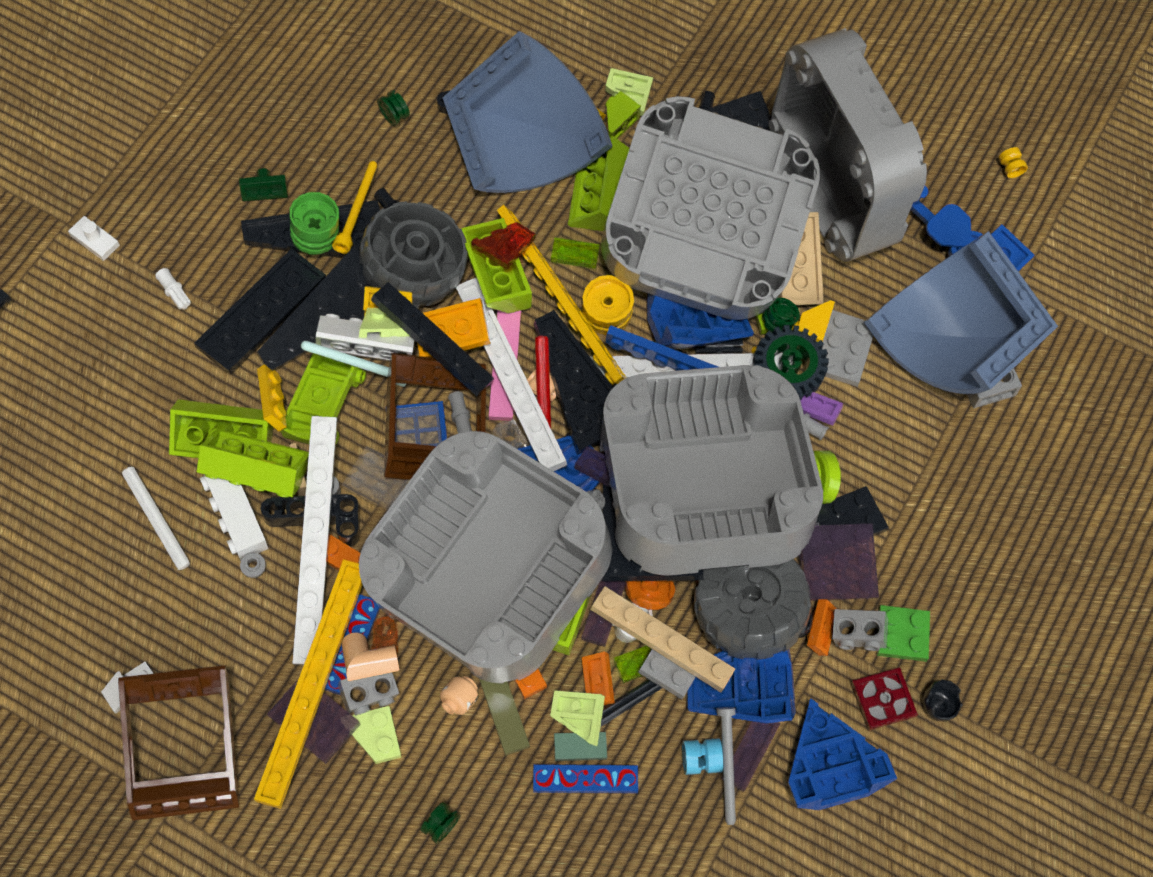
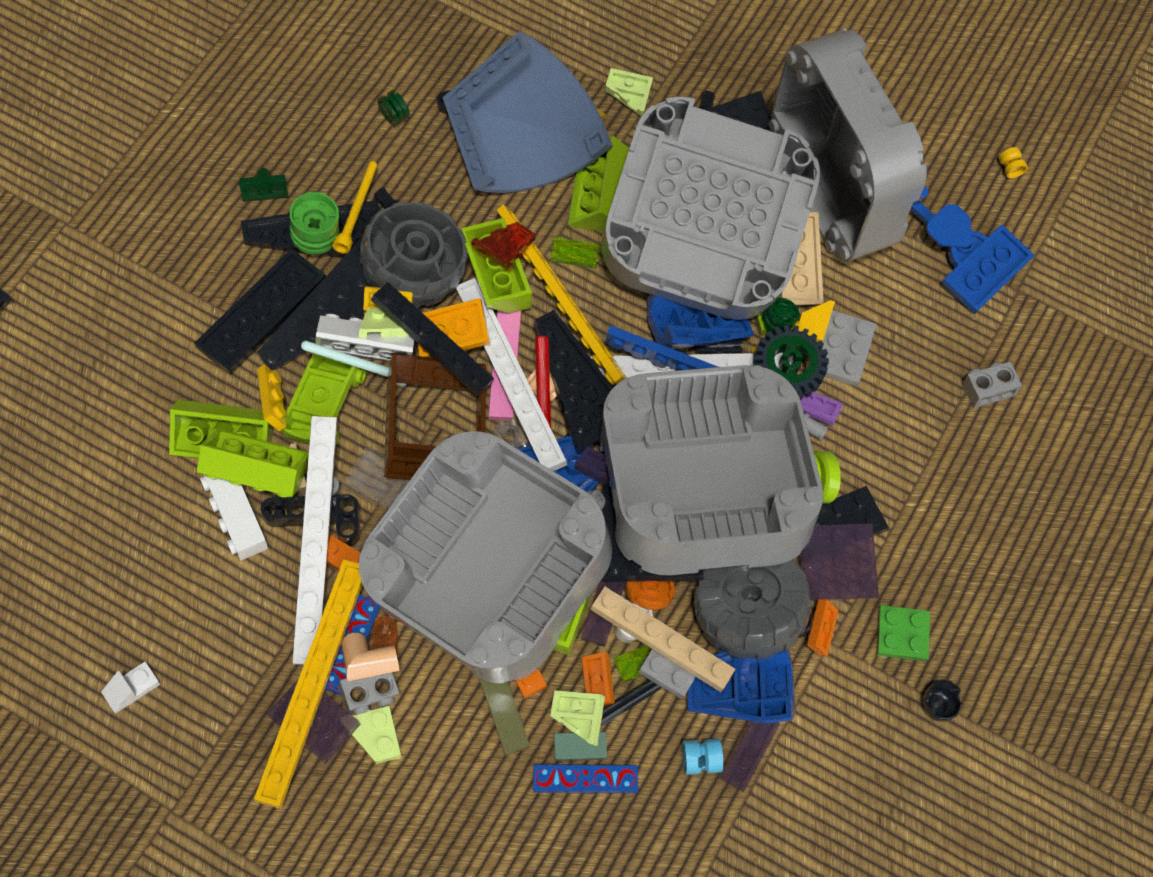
(93, 238): white tile -> none
(155, 518): white axle -> none
(173, 288): white axle -> none
(183, 793): reddish brown window -> none
(257, 570): light grey plate -> none
(420, 423): clear piece -> none
(440, 822): dark green wheel -> none
(459, 695): light nougat head -> none
(460, 413): light grey pin -> none
(607, 303): yellow wheel -> none
(620, 114): lime slope -> none
(728, 765): light grey bar -> none
(835, 763): blue wedge -> none
(861, 622): light grey brick -> none
(884, 699): dark red piece -> none
(963, 320): sand blue panel -> none

